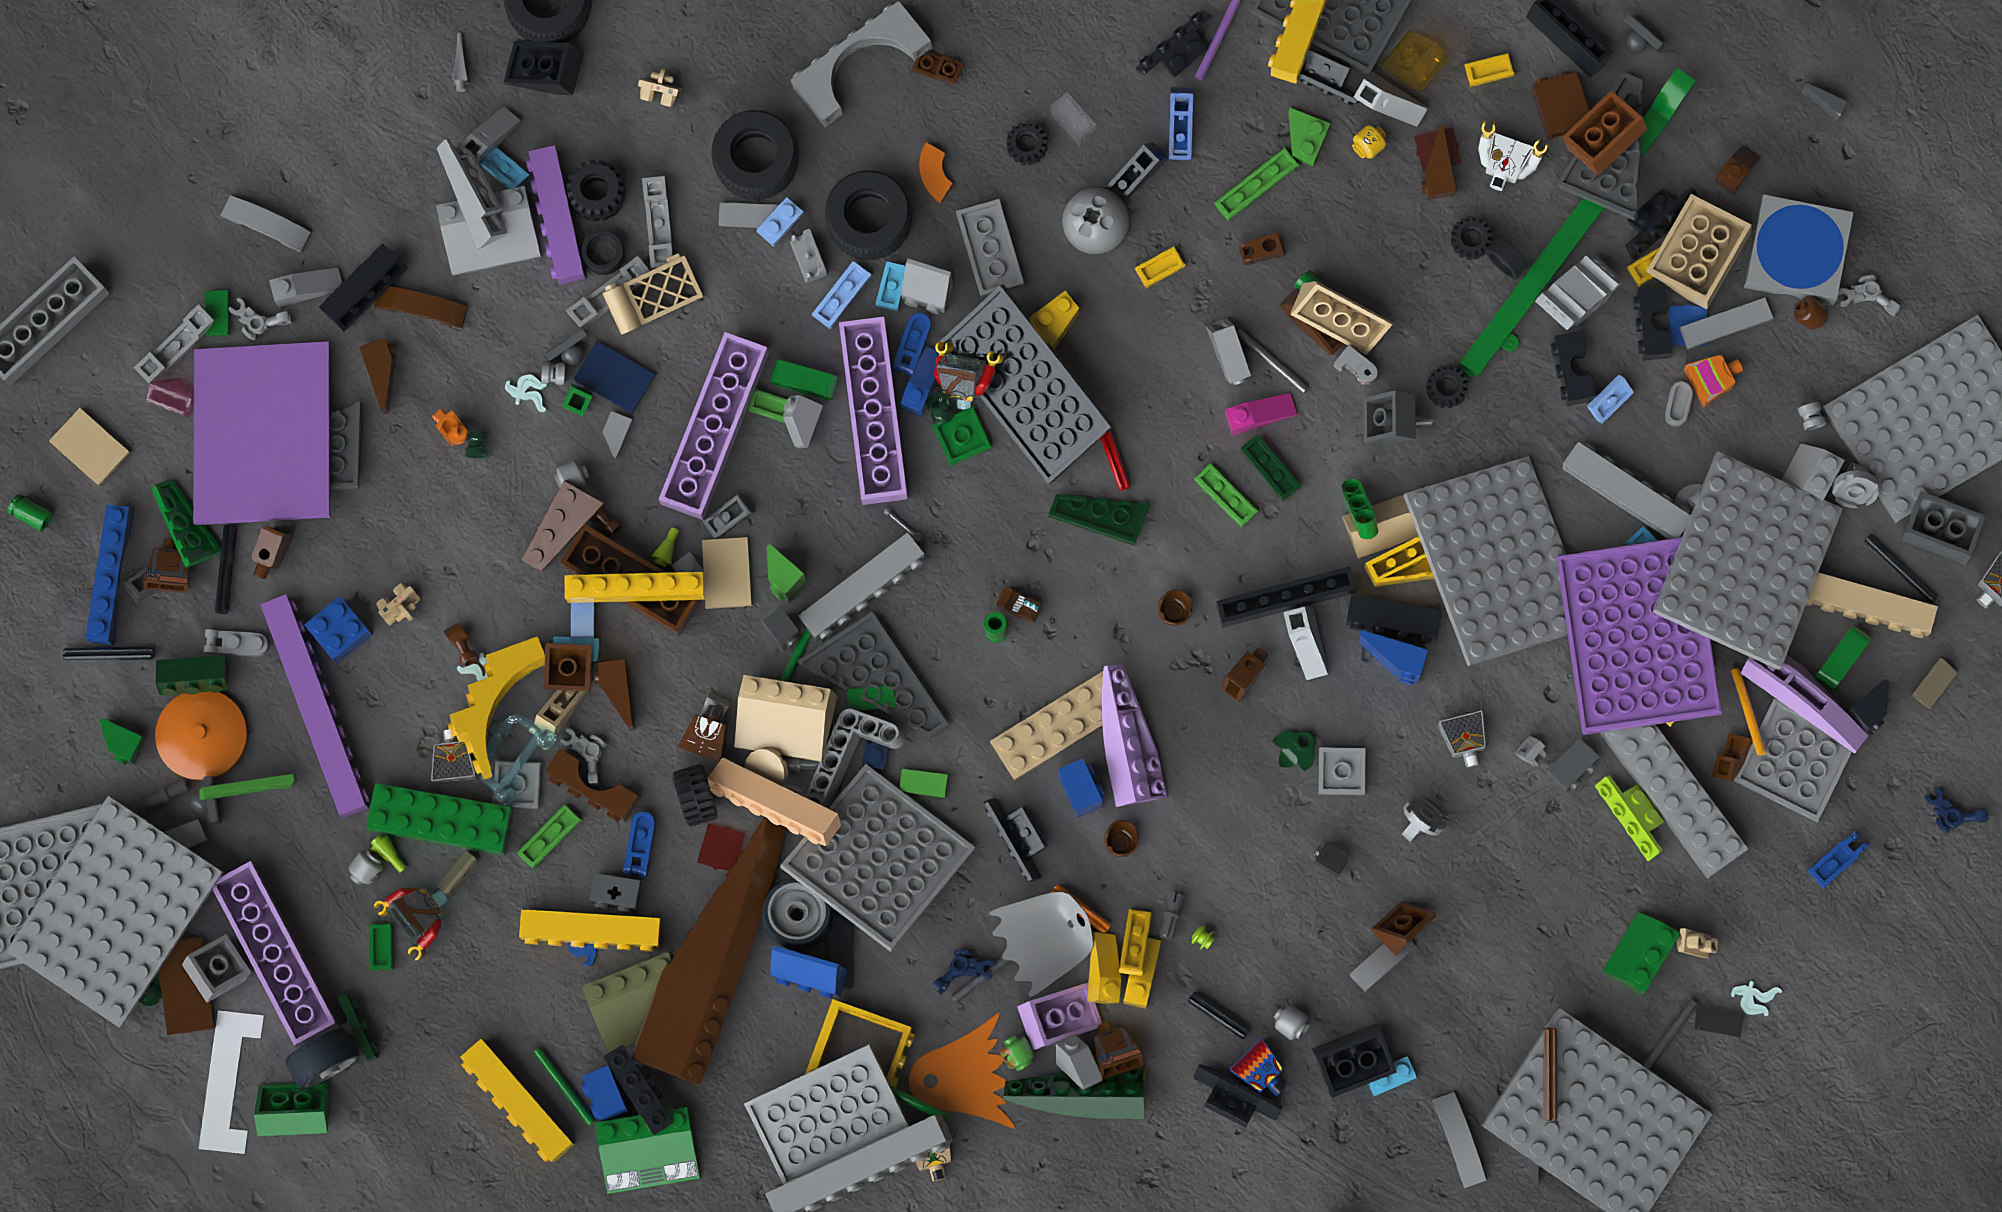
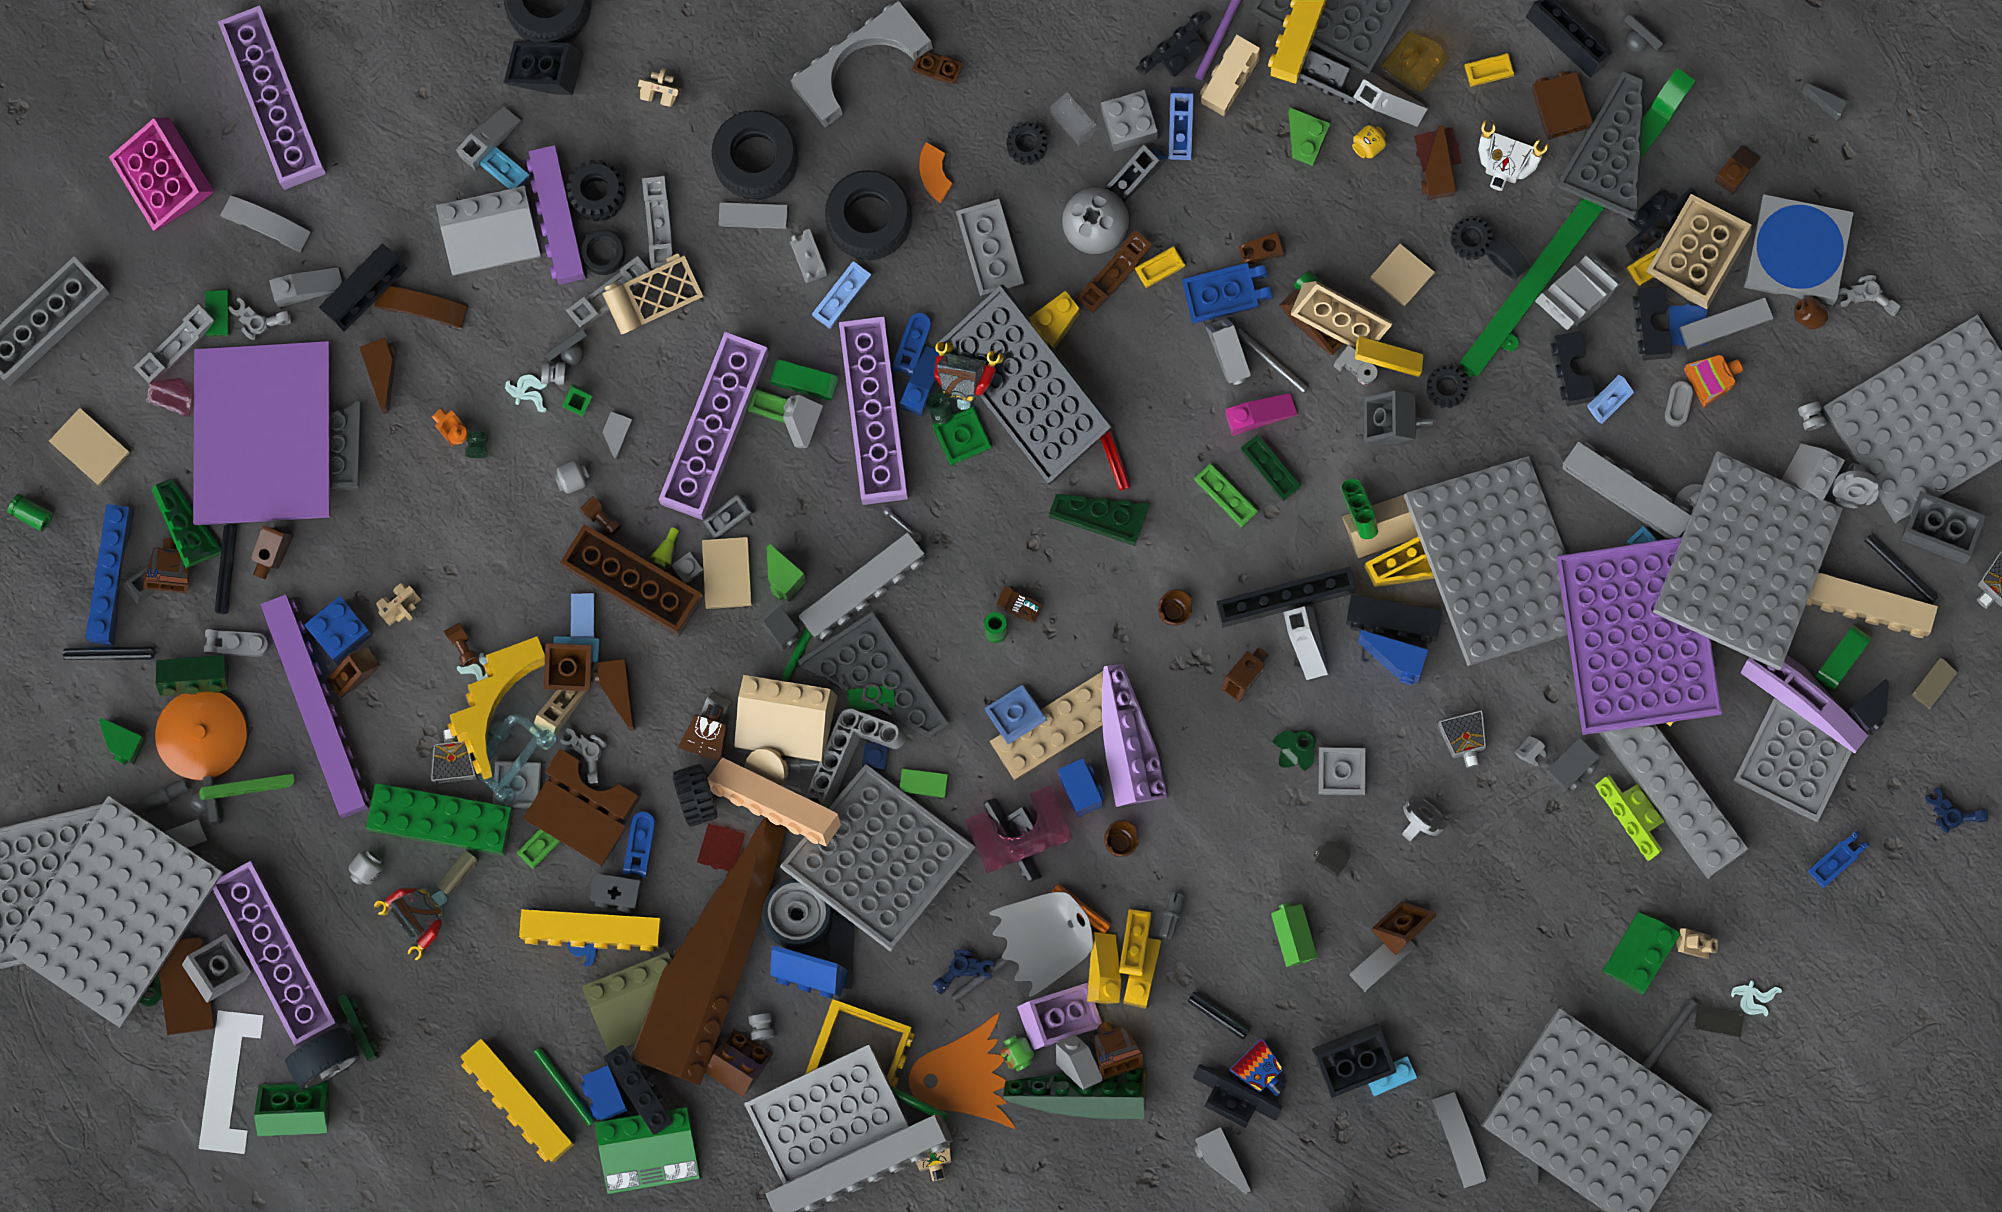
(161, 173): none -> dark pink slope
(272, 97): none -> lavender brick
(353, 671): none -> reddish brown slope
(380, 947): green tile -> none
(384, 848): lime cone -> none
(460, 74): light grey piece -> none
(473, 194): light grey wedge -> none
(563, 520): wing -> none
(574, 823): none -> reddish brown tile
(614, 377): dark blue tile -> none
(635, 587): yellow brick -> none
(738, 1063): none -> reddish brown slope
(761, 1027): none -> light grey wheel
(780, 221): light blue plate -> none
(891, 286): medium azure plate -> none
(926, 287): light grey slope -> none
(1000, 851): none -> clear pink arch
(1015, 714): none -> medium blue tile
(1114, 272): none -> reddish brown slope
(1129, 120): none -> light grey brick
(1203, 937): lime wheel -> none
(1218, 1155): none -> light grey slope
(1224, 292): none -> blue tile
(1230, 75): none -> tan wedge
(1256, 184): bright green tile -> none
(1291, 1022): light grey head -> none
(1293, 934): none -> bright green brick
(1389, 356): none -> yellow tile
(1402, 275): none -> tan tile
(1550, 1073): reddish brown axle -> none
(1604, 133): dark orange brick -> none
(1735, 753): reddish brown slope -> none
(1748, 711): light orange bar -> none

